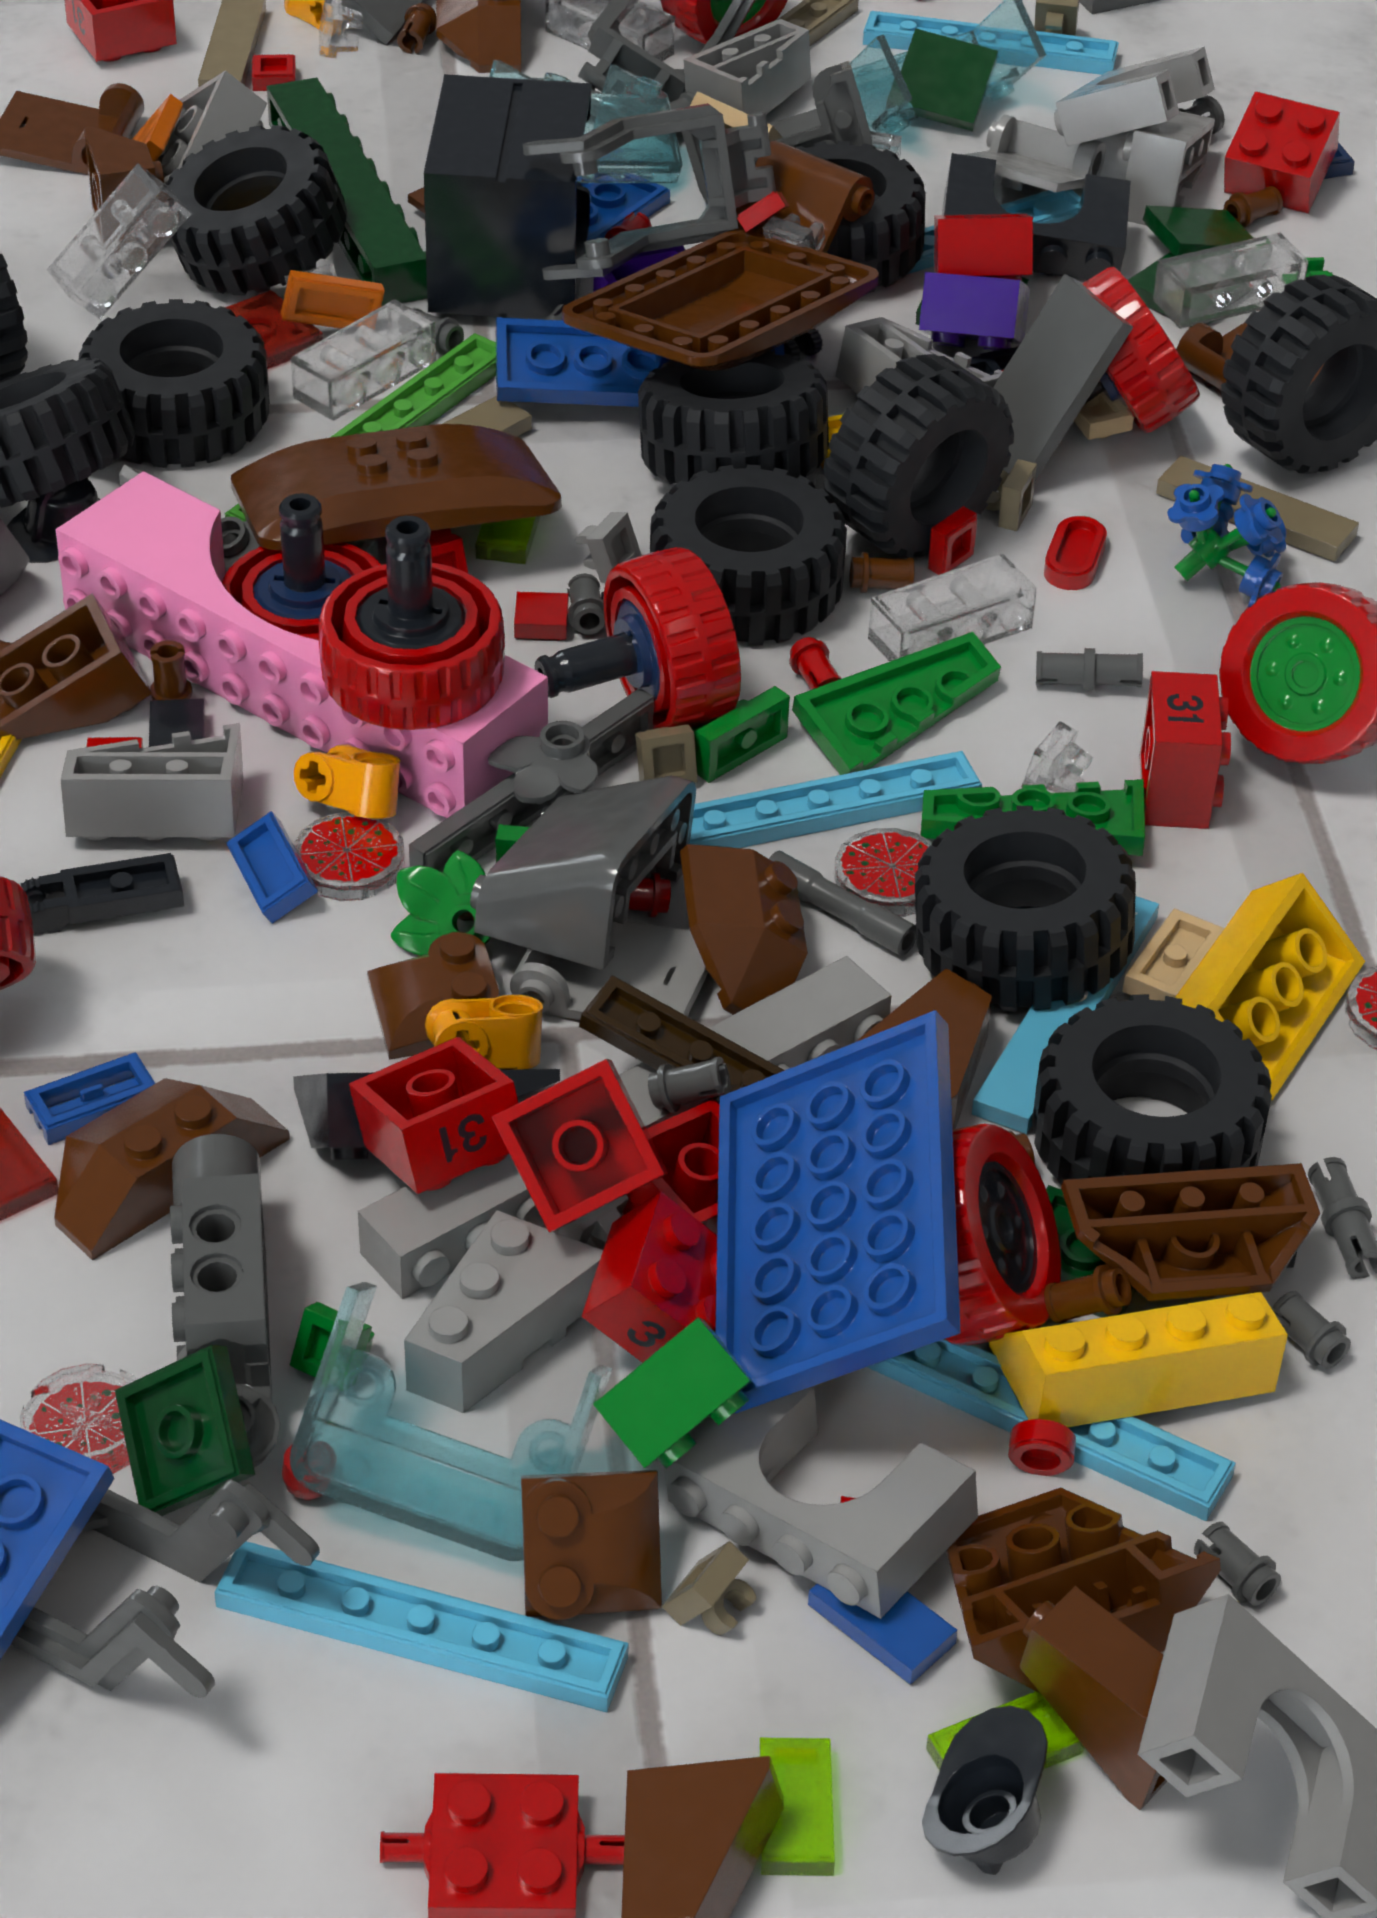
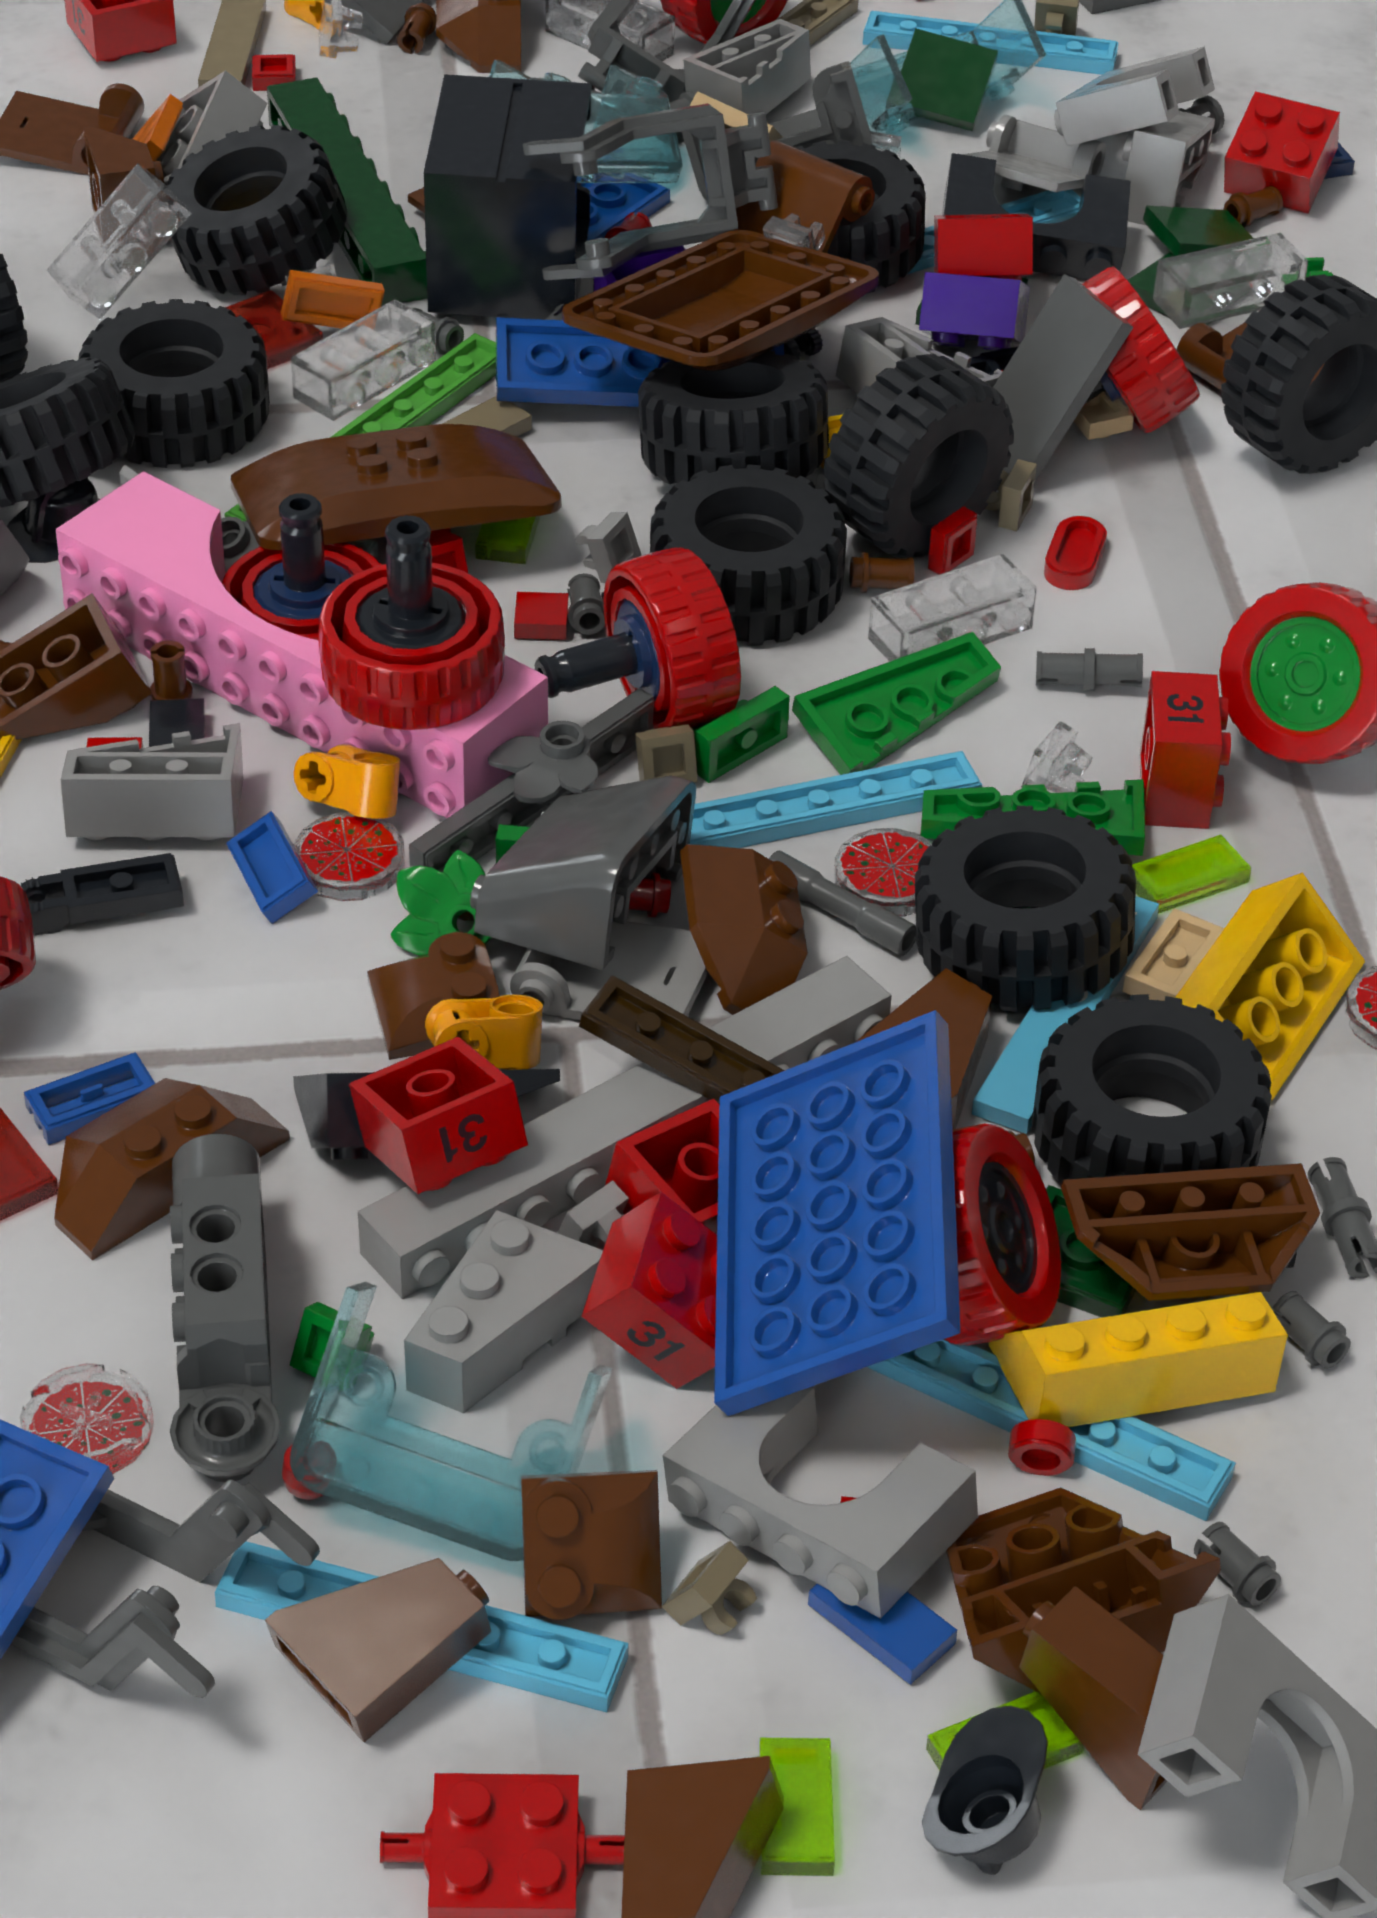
(184, 1431): dark green tile -> none
(382, 1639): none -> slope
(579, 1145): red brick -> none
(674, 1394): green slope -> none
(688, 1083): dark grey pin -> none
(762, 211): red tile -> none
(811, 660): red pin -> none
(1102, 1291): reddish brown pin -> none
(1191, 873): none -> clear neon green tile
(1204, 518): blue plant -> none
(1305, 524): dark tan tile -> none

